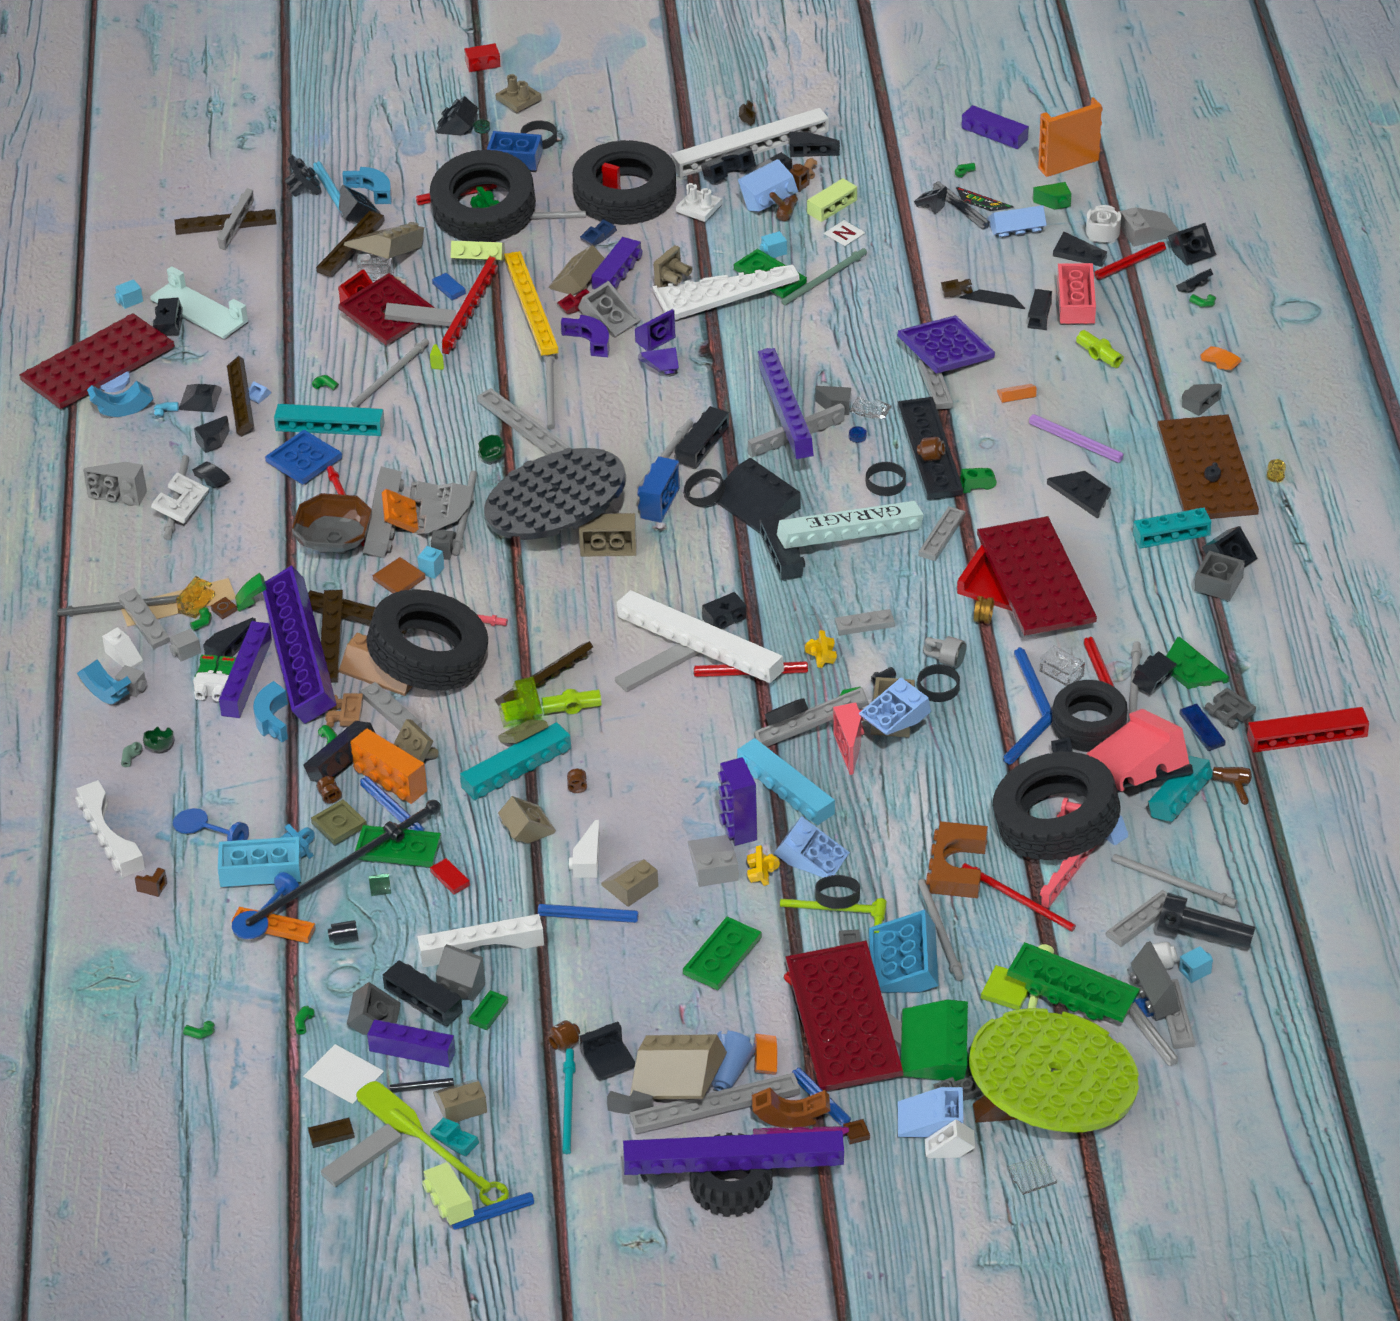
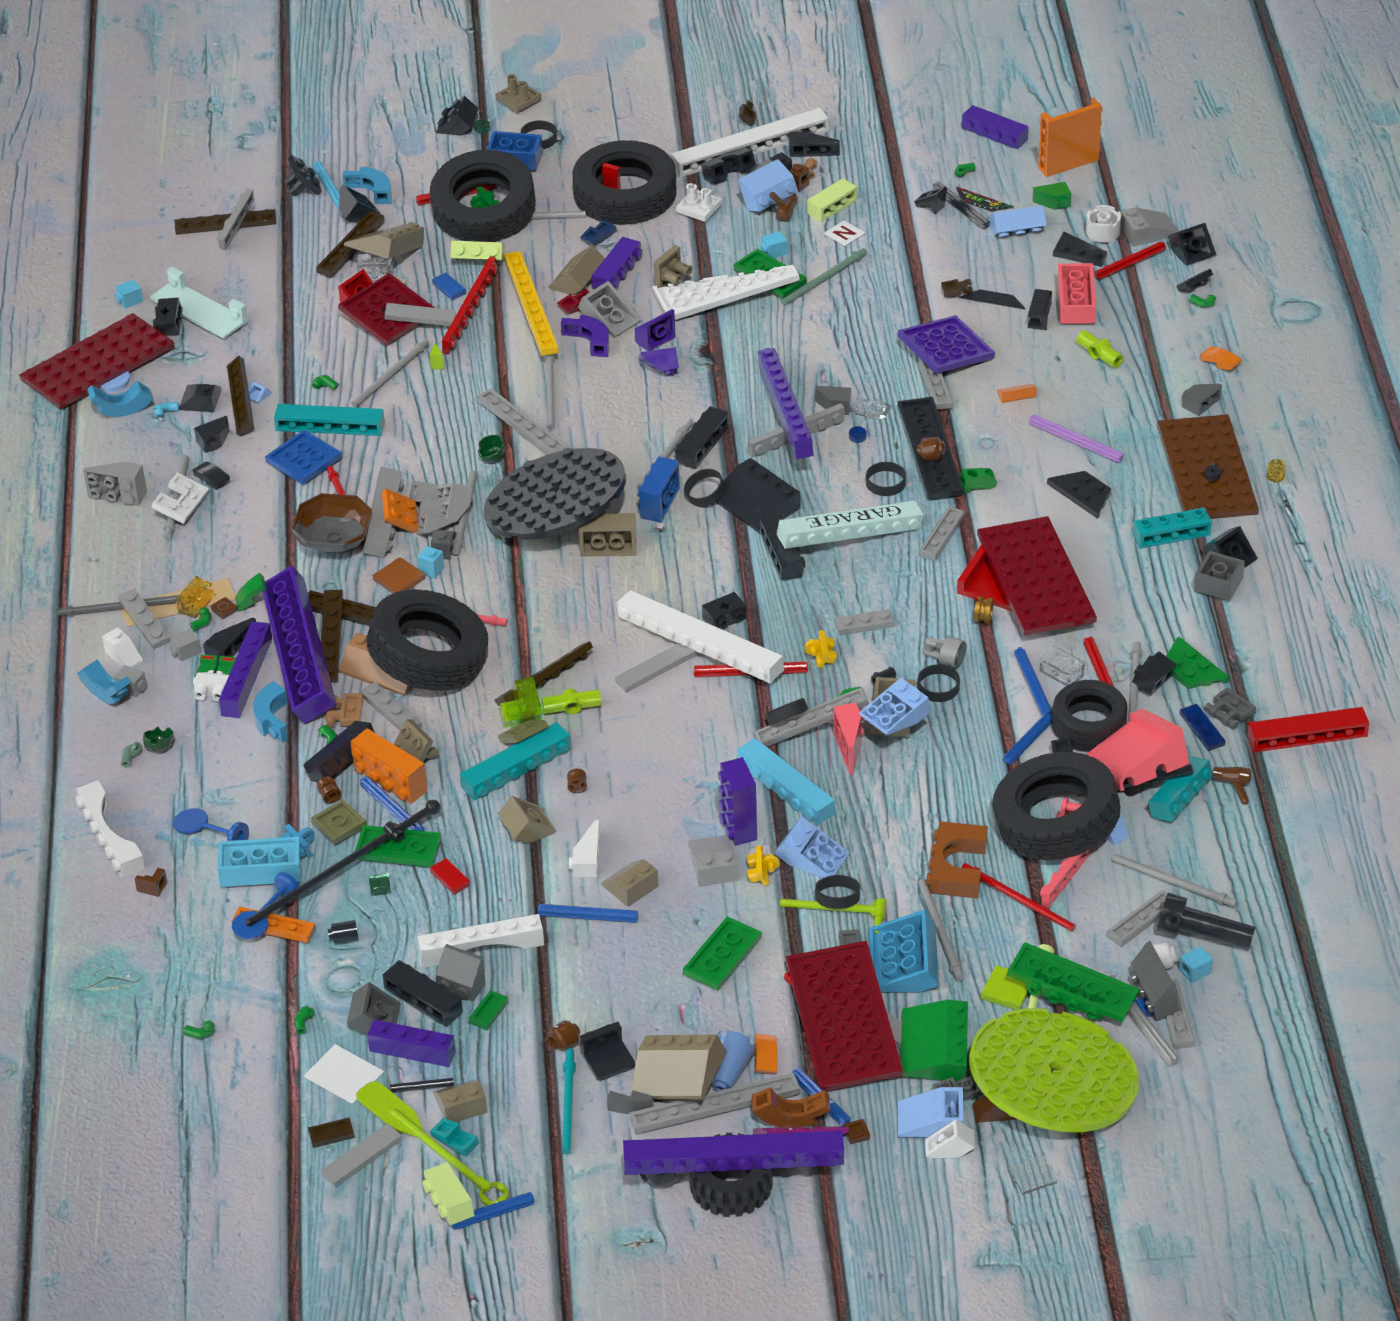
(482, 57): red brick -> none

